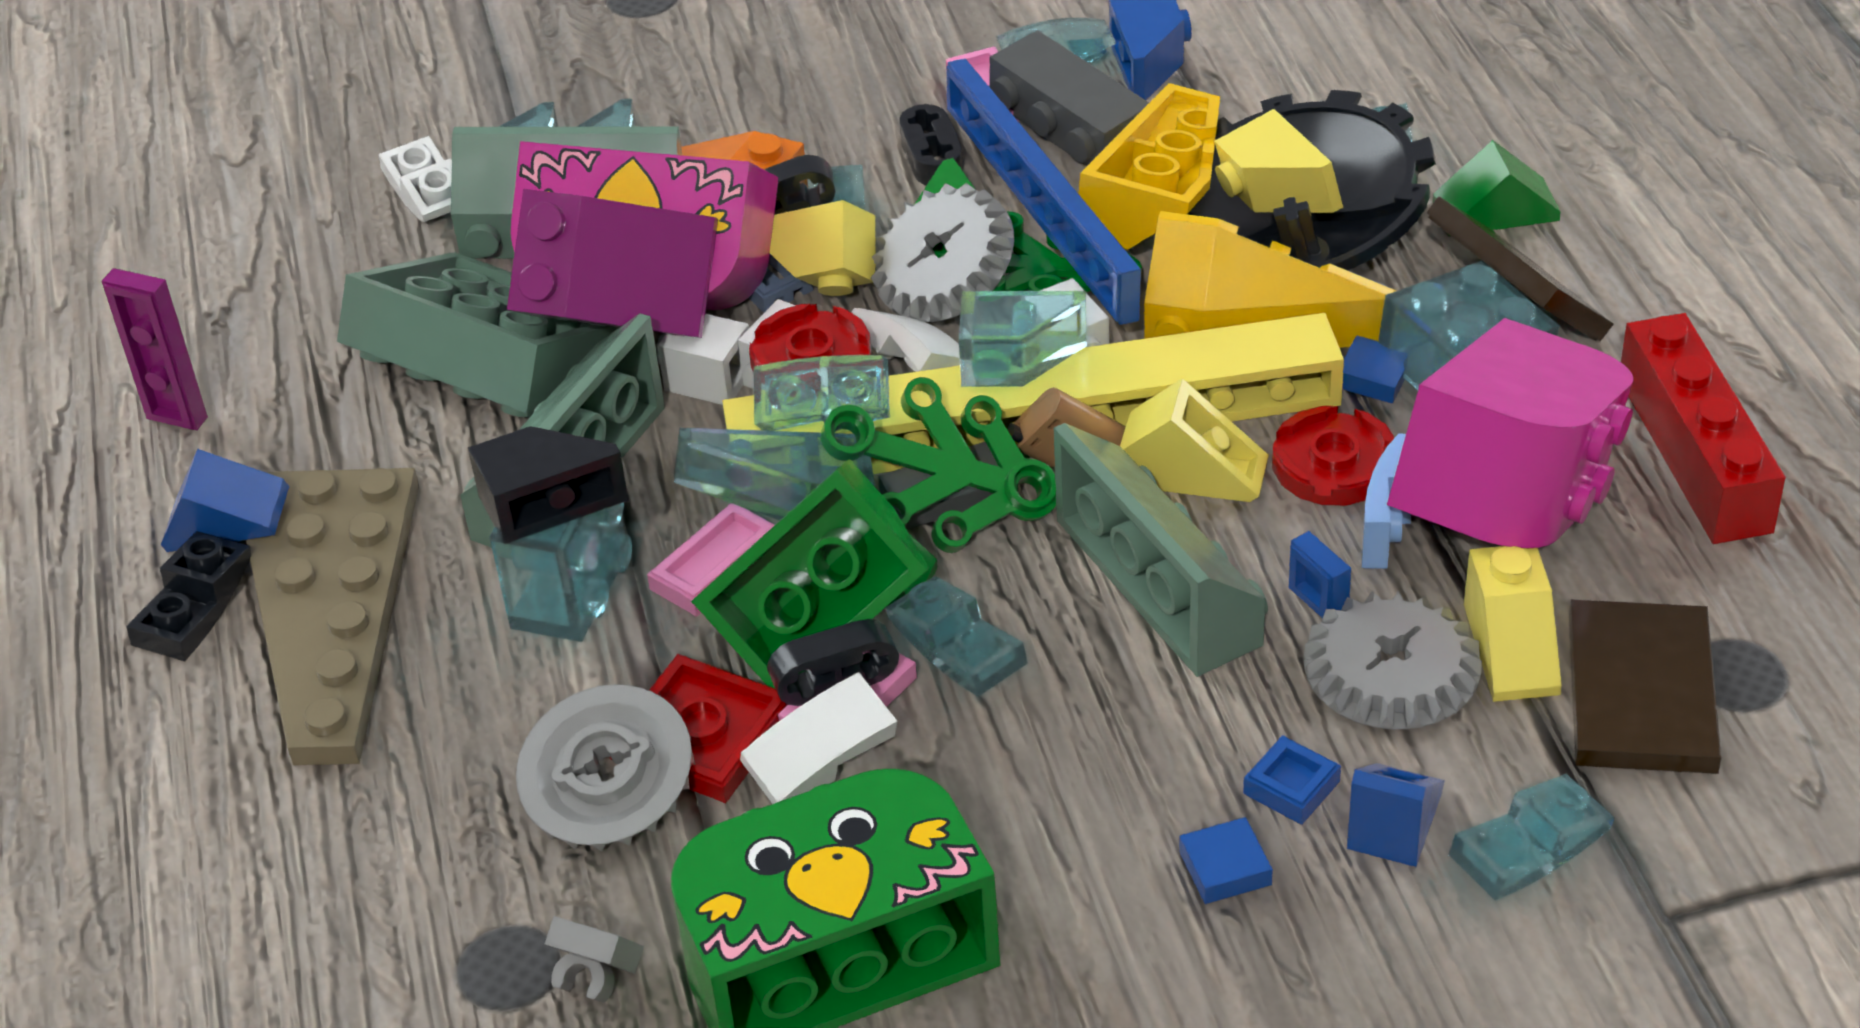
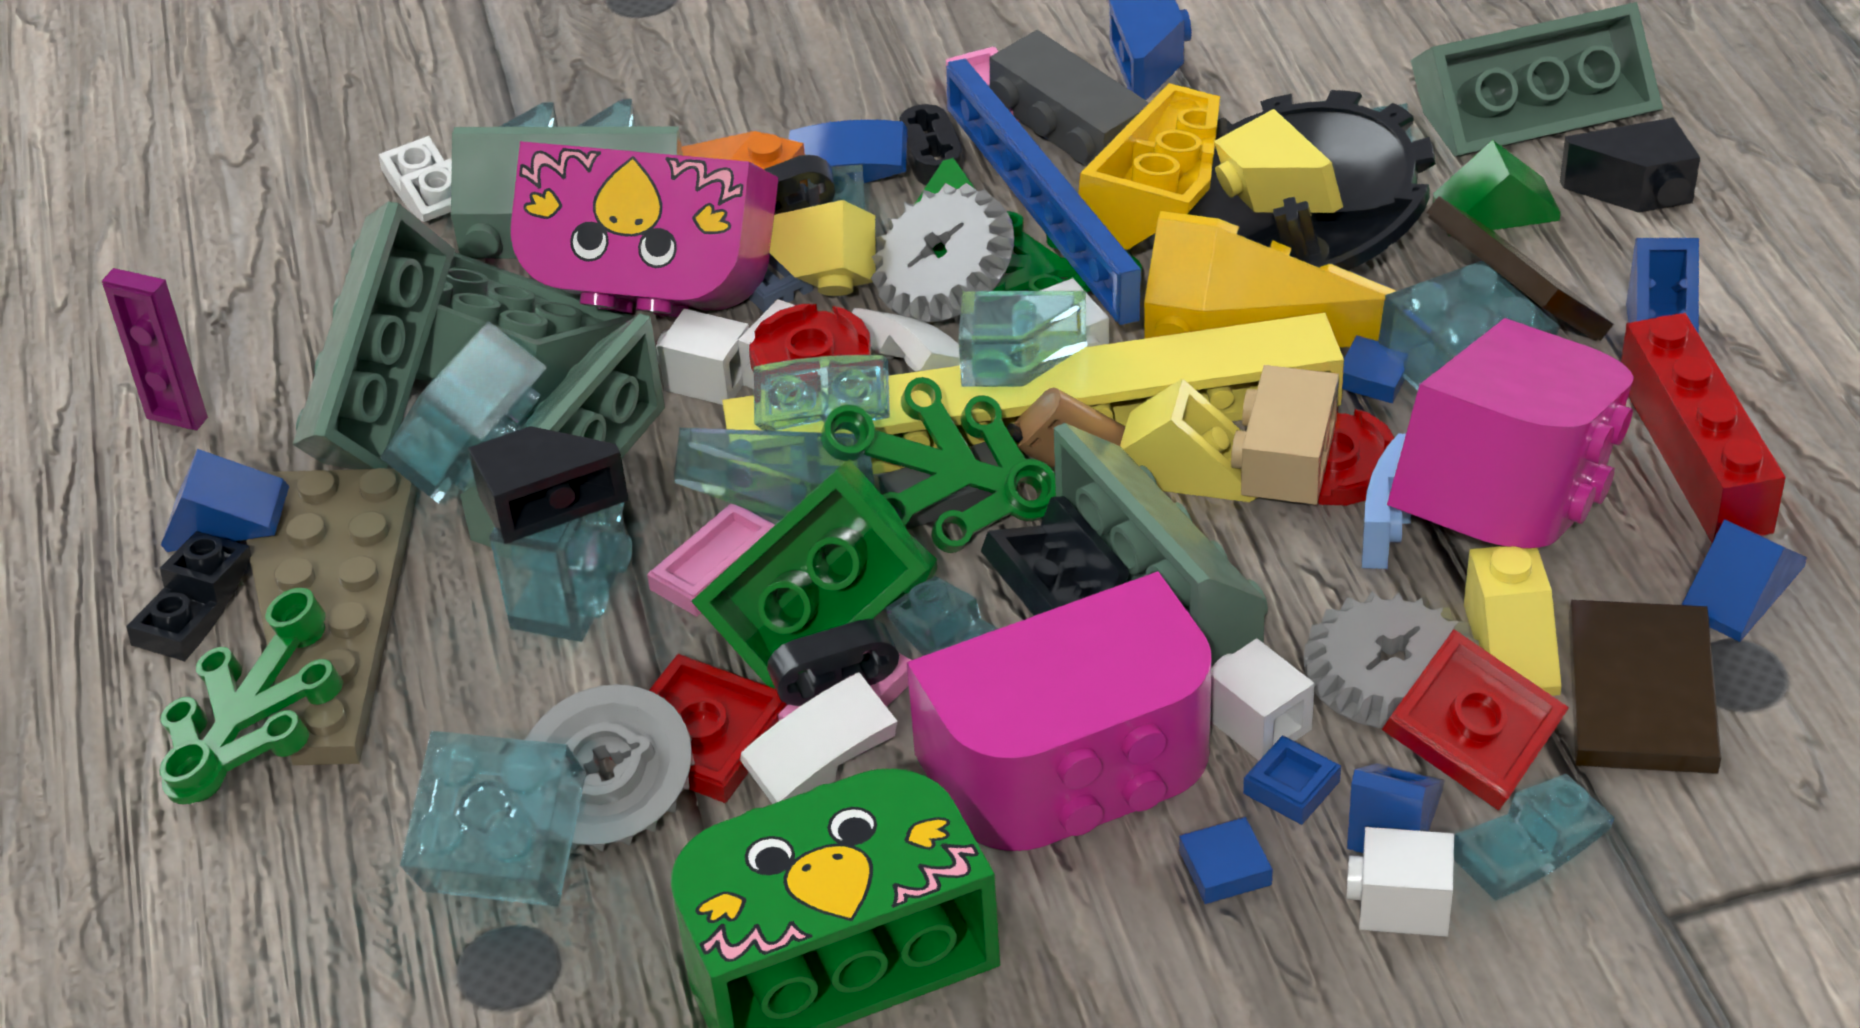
(197, 766): none -> green plant
(374, 340): none -> sand green slope
(462, 408): none -> clear light blue brick
(494, 818): none -> clear light blue brick
(590, 950): light grey tile -> none
(611, 262): magenta slope -> none
(873, 143): none -> blue slope
(1055, 560): none -> black bracket
(1067, 715): none -> dark pink brick
(1081, 36): clear light blue slope -> none
(1260, 698): none -> white brick
(1287, 434): none -> tan brick
(1318, 574): blue tile -> none
(1403, 881): none -> white brick
(1475, 719): none -> red tile
(1538, 79): none -> sand green slope
(1632, 165): none -> black slope
(1664, 279): none -> blue slope
(1742, 579): none -> blue slope

